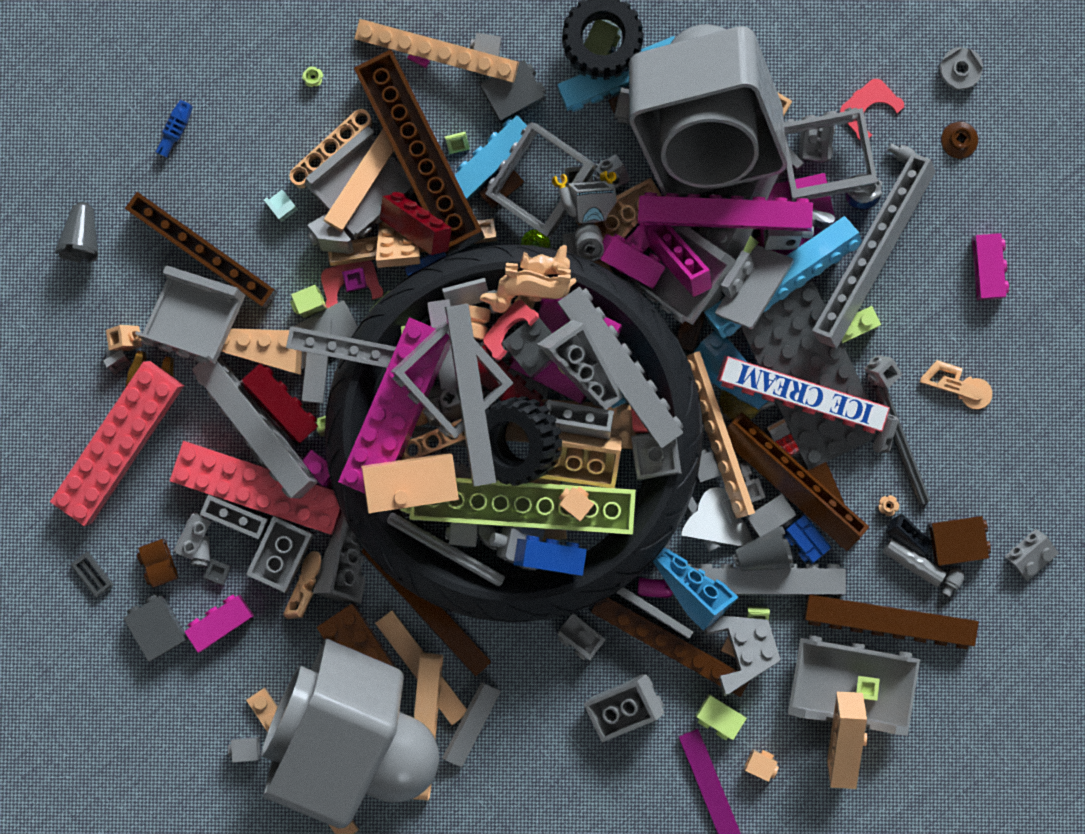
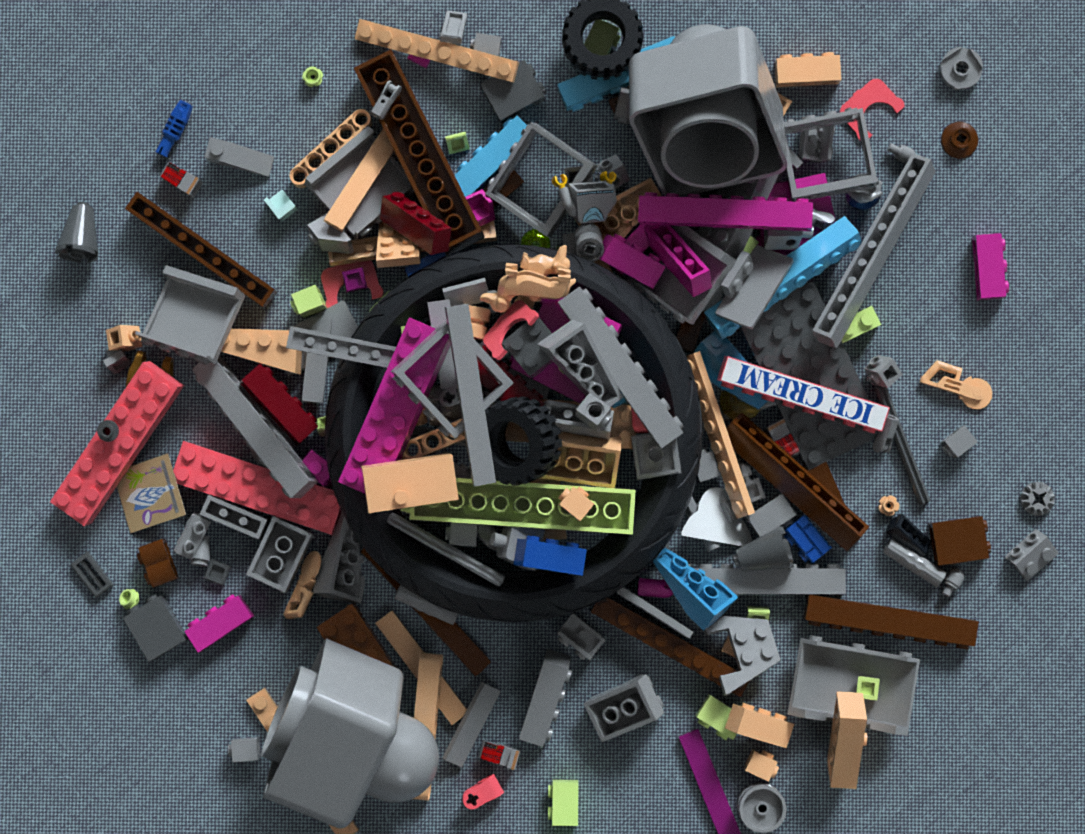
(113, 428): none -> dark grey plate
(129, 598): none -> yellowish green plate
(150, 494): none -> tan sticker
(181, 179): none -> leg
(238, 157): none -> light grey slope
(384, 103): none -> light grey bar
(420, 604): none -> light grey axle
(453, 27): none -> light grey tile
(481, 206): none -> dark pink panel
(486, 790): none -> coral piece
(499, 754): none -> leg
(545, 698): none -> light grey wedge
(564, 803): none -> yellowish green brick
(592, 403): none -> light grey brick
(756, 795): none -> light grey wheel
(759, 724): none -> light nougat brick
(807, 70): none -> light nougat brick
(958, 442): none -> light grey brick
(1028, 498): none -> light grey gear

